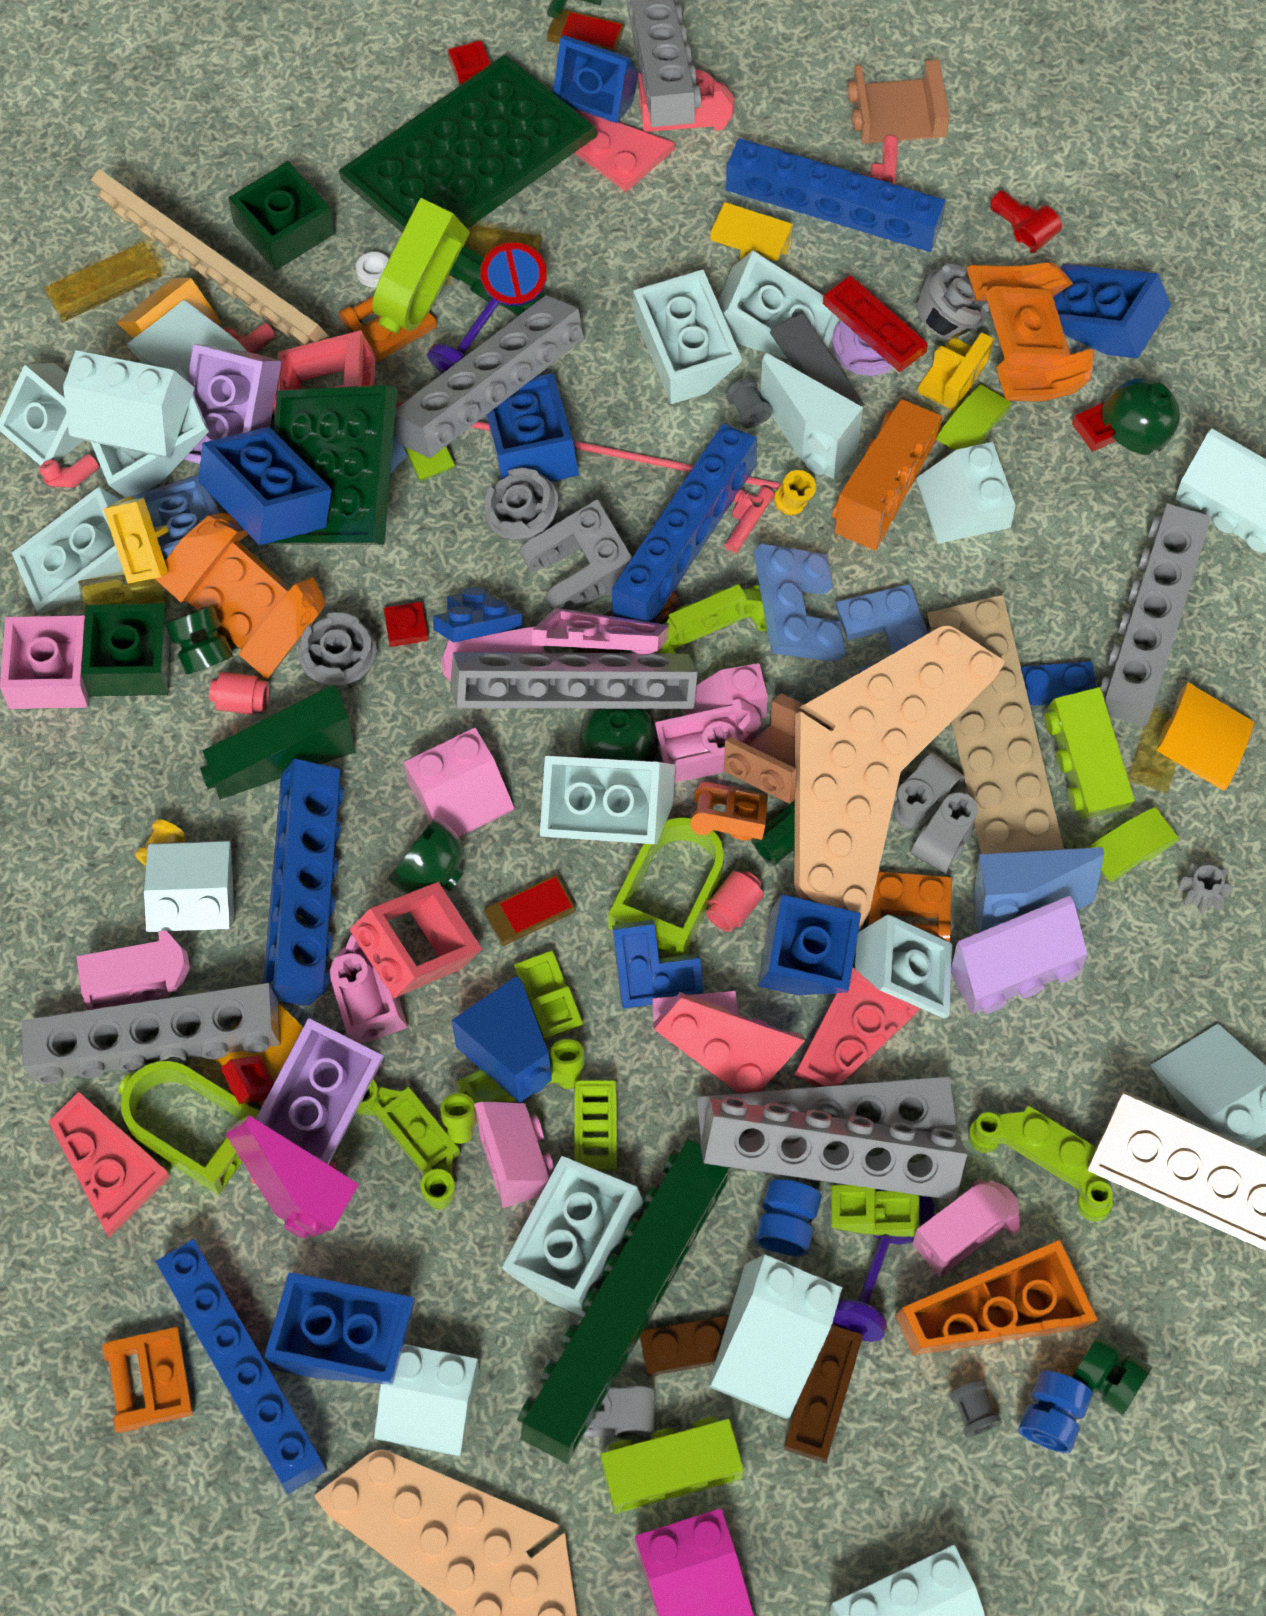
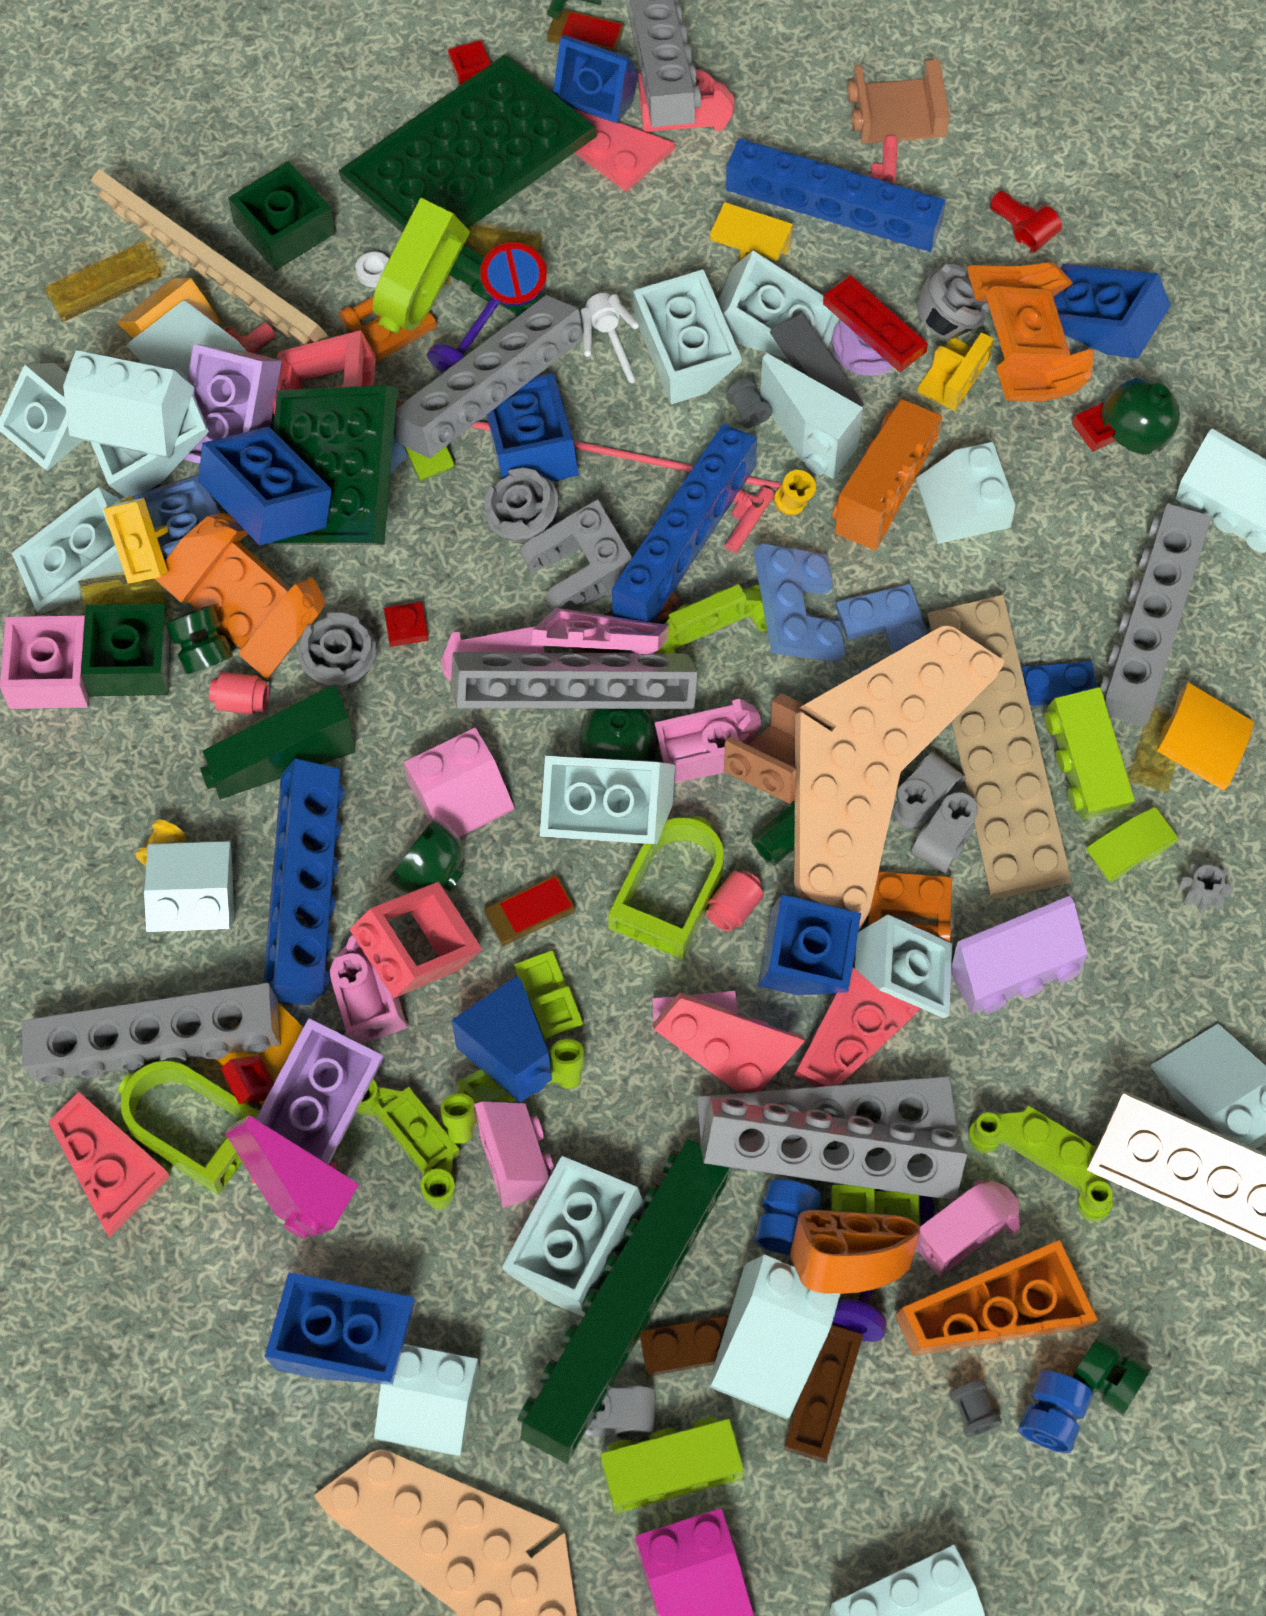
(68, 477): coral arm -> none
(133, 973): bright pink piece -> none
(162, 1379): orange plate -> none
(241, 1367): blue brick -> none
(475, 615): blue plate -> none
(596, 1090): lime slope -> none
(603, 314): none -> white plant
(644, 974): blue plate -> none
(732, 684): bright pink slope -> none
(743, 813): orange plate -> none
(852, 1250): none -> orange beam
(974, 419): lime slope -> none
(1026, 881): medium blue slope -> none

